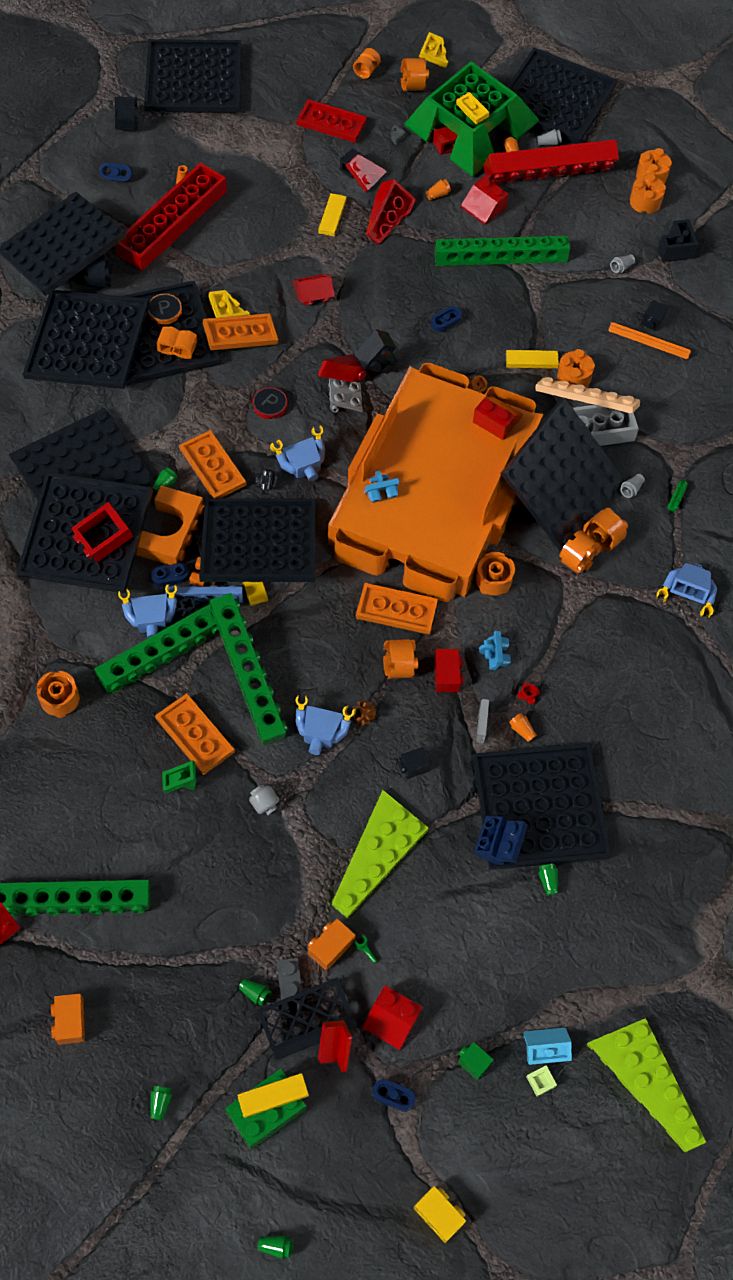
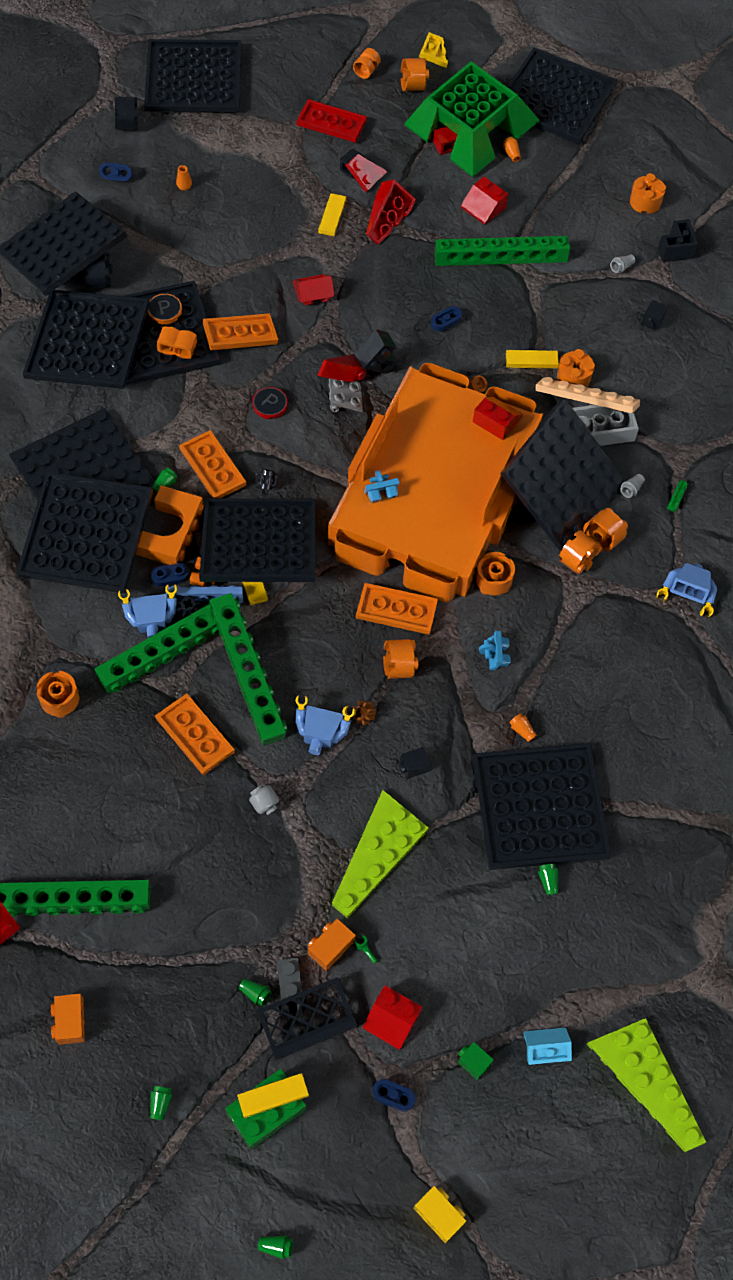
(108, 545): red window -> none
(171, 216): red brick -> none
(180, 777): green slope -> none
(225, 305): yellow wing -> none
(302, 457): medium blue torso -> none
(335, 1044): red panel -> none
(397, 134): dark grey tile -> none
(438, 190): orange cone -> none
(447, 670): red brick -> none
(472, 108): yellow plate -> none
(482, 721): light grey tile -> none
(500, 840): dark blue brick -> none
(526, 687): red plate -> none
(541, 1081): yellowish green plate -> none
(549, 138): light grey cone -> none
(551, 161): red brick -> none
(649, 340): orange axle -> none
(654, 162): orange brick -> none

